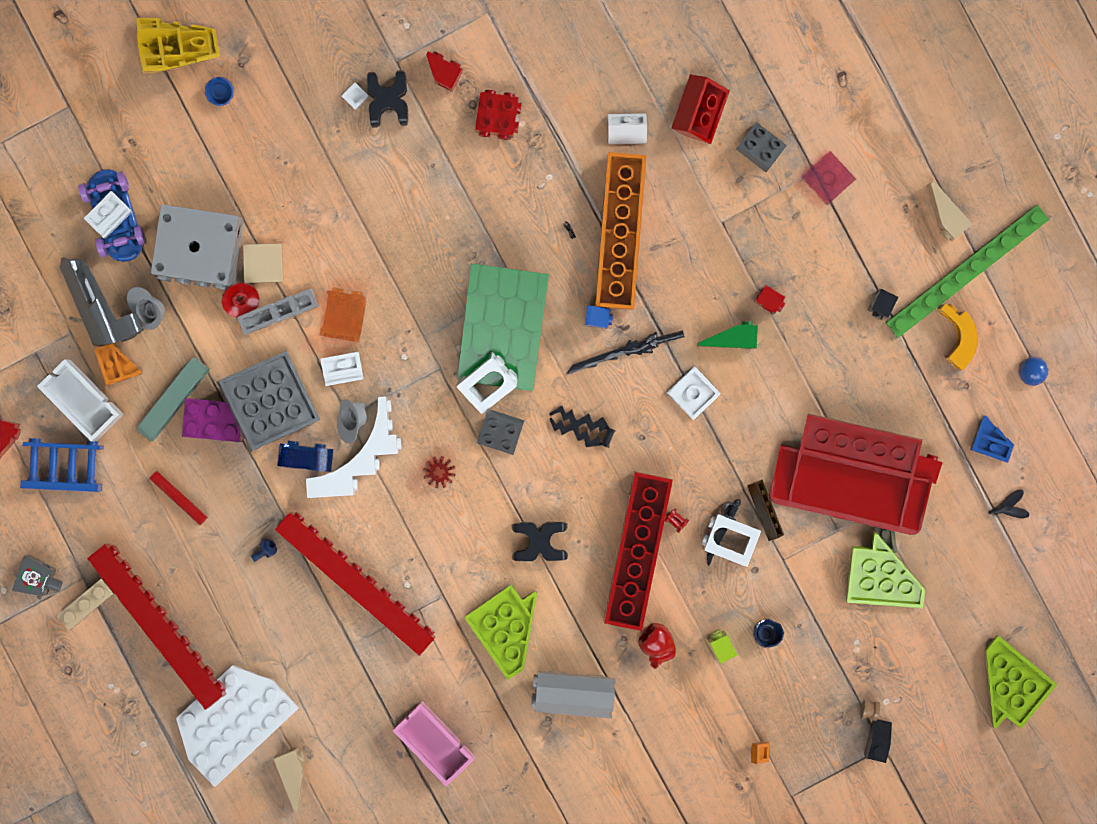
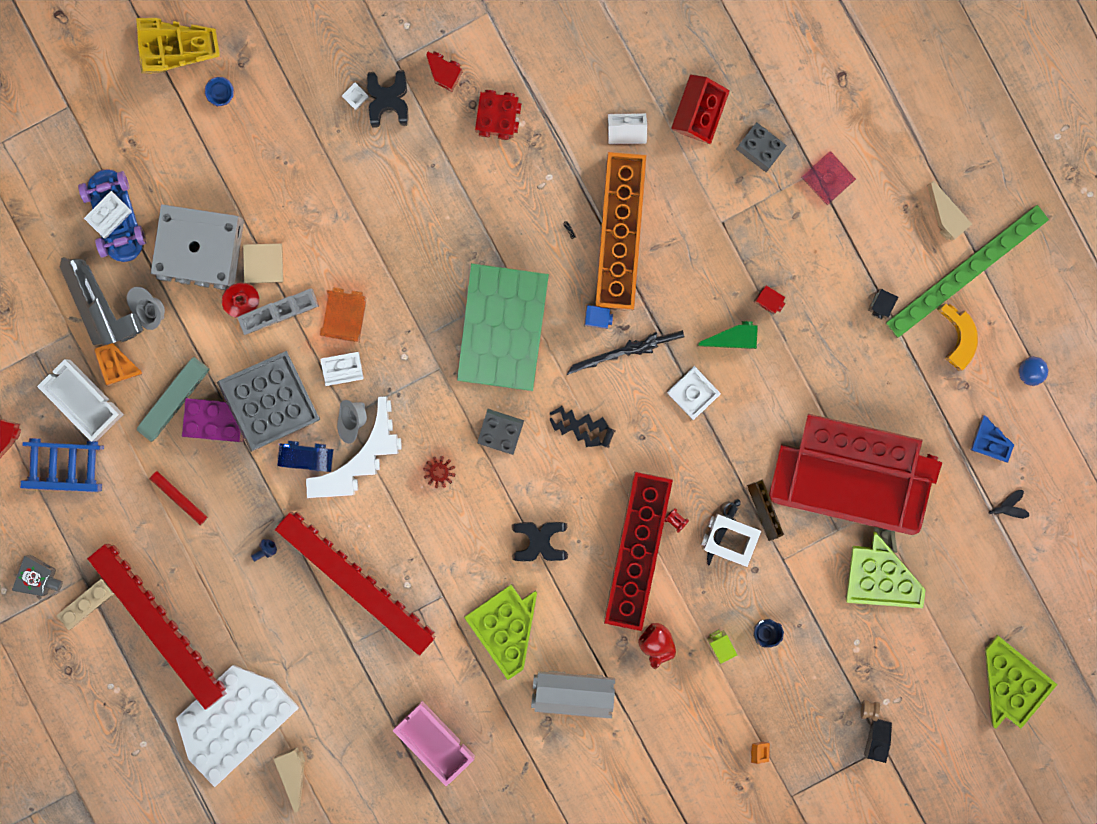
(494, 363): white panel -> none

